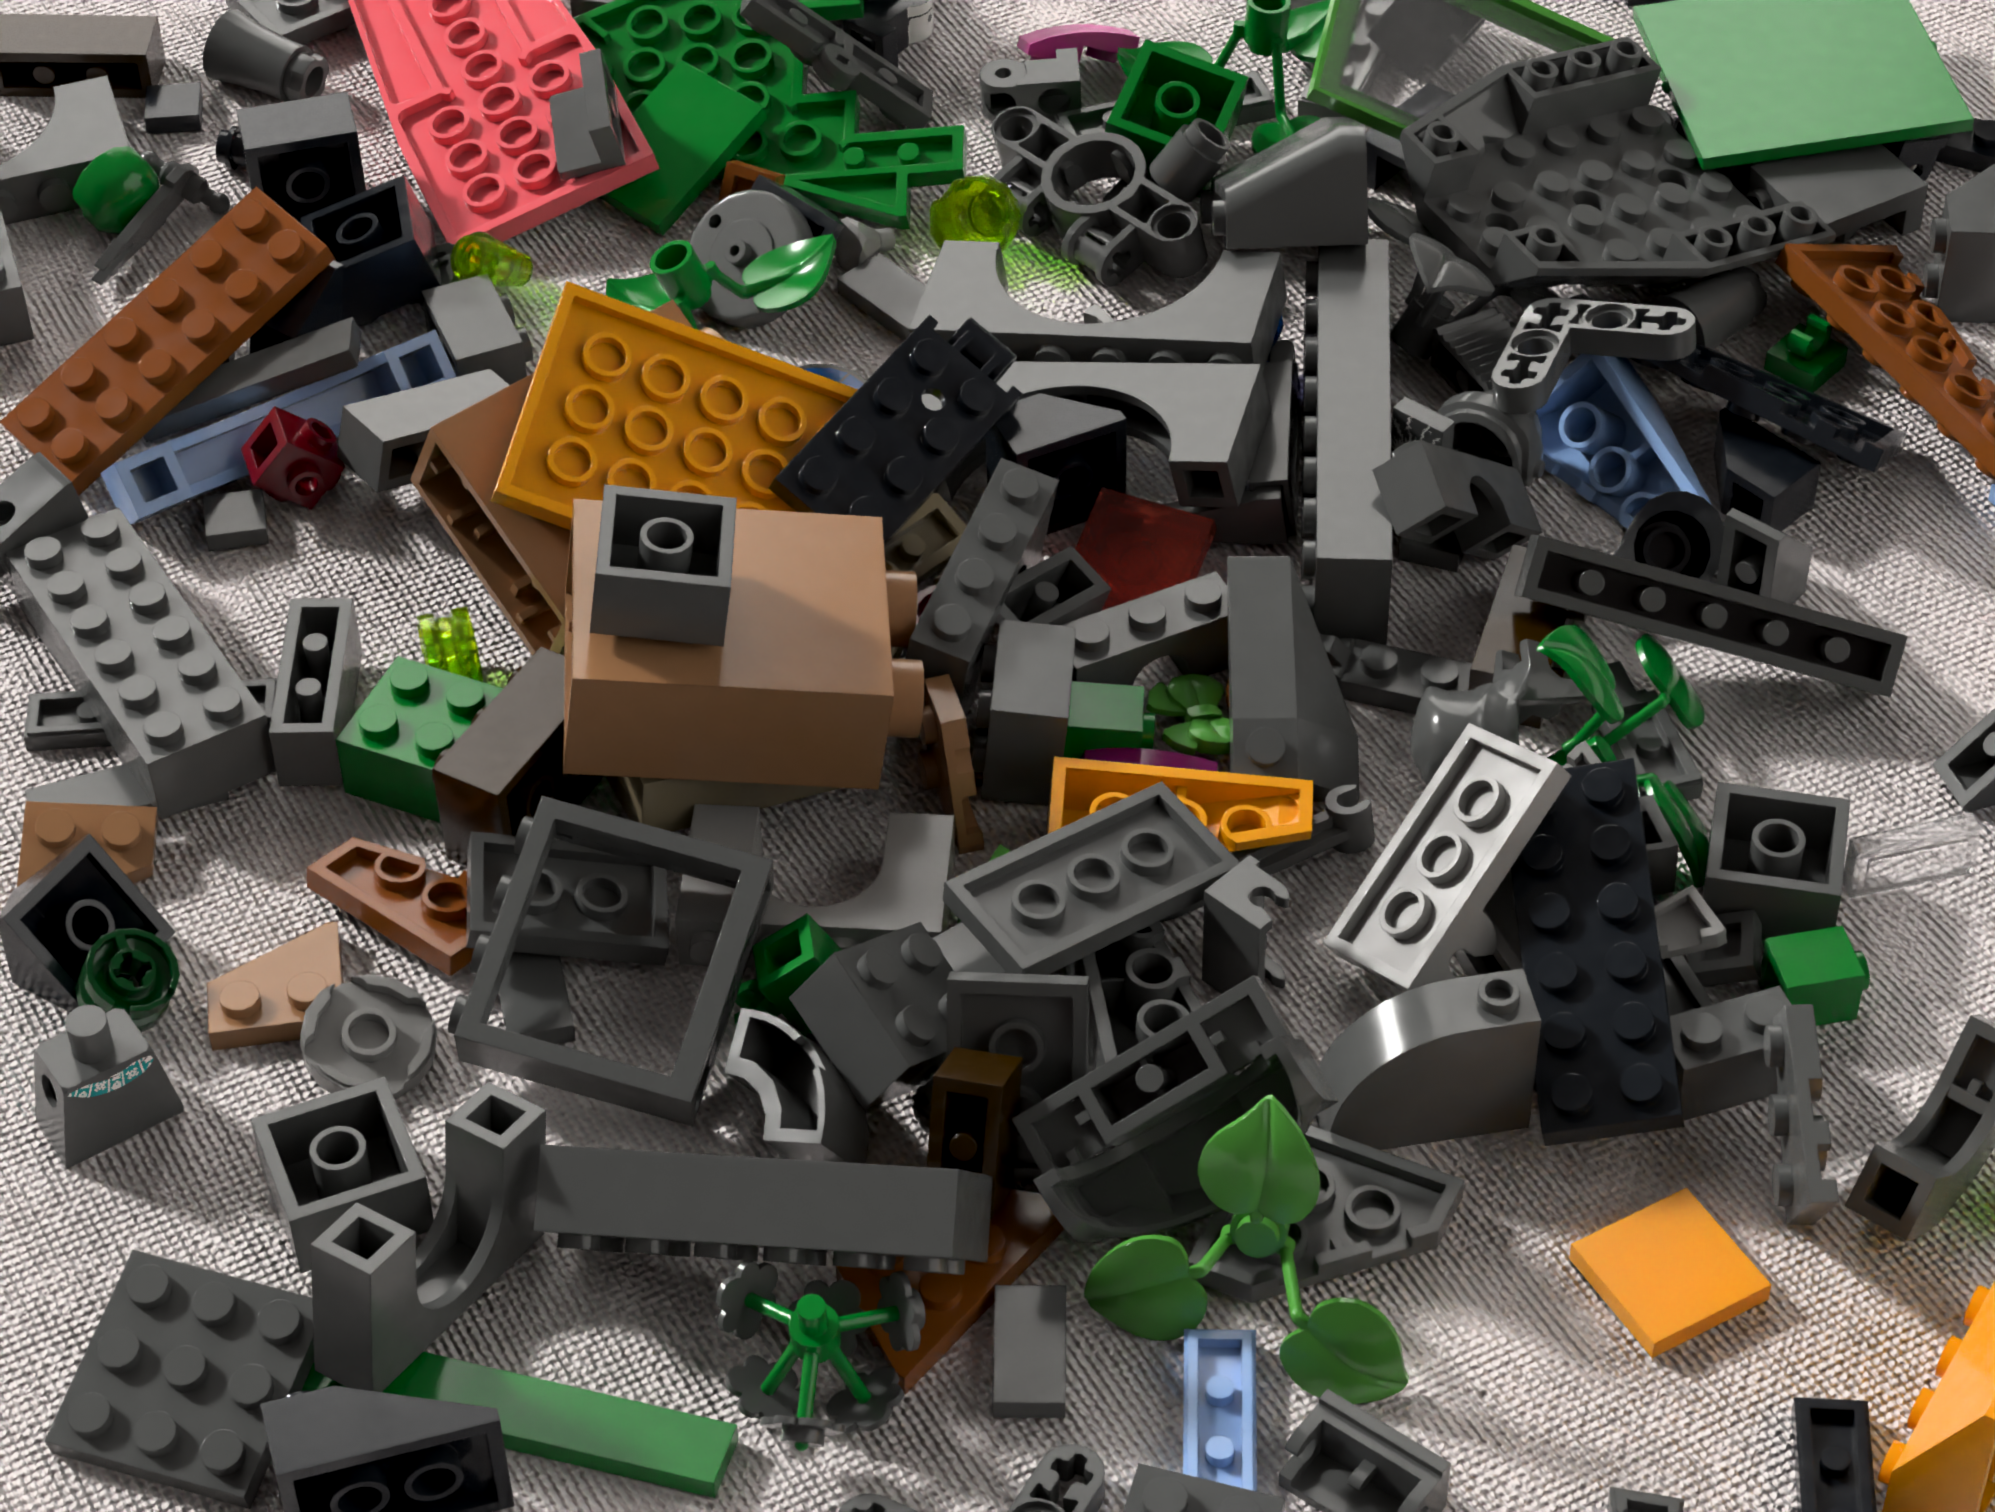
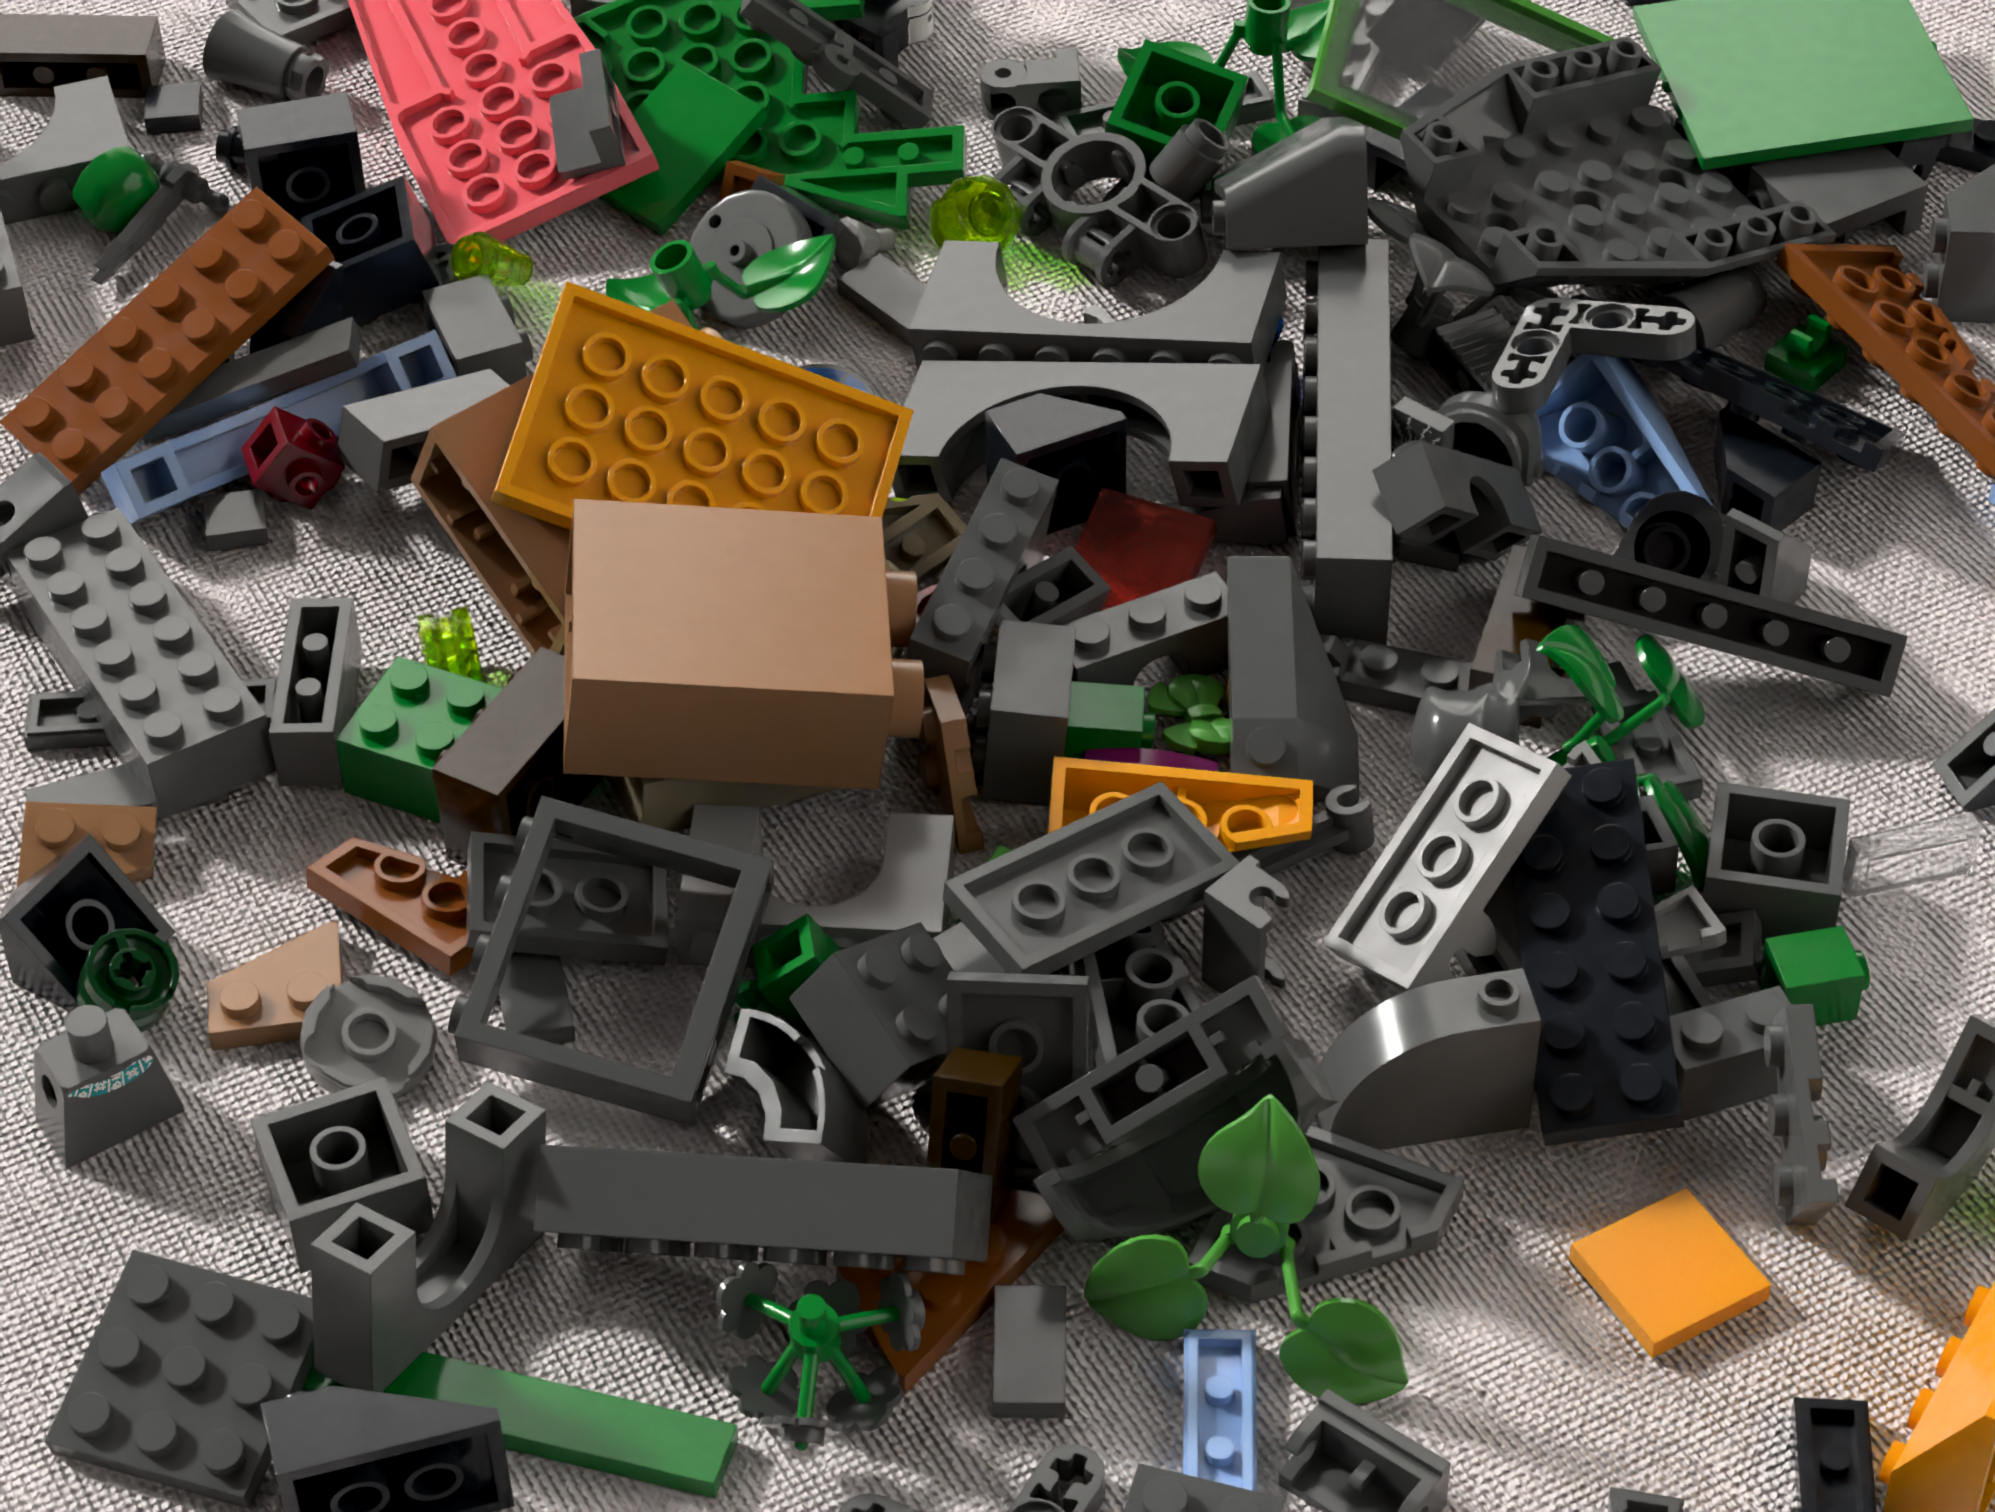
(663, 565): dark grey brick -> none
(887, 448): black hinge -> none
(1100, 40): dark pink slope -> none

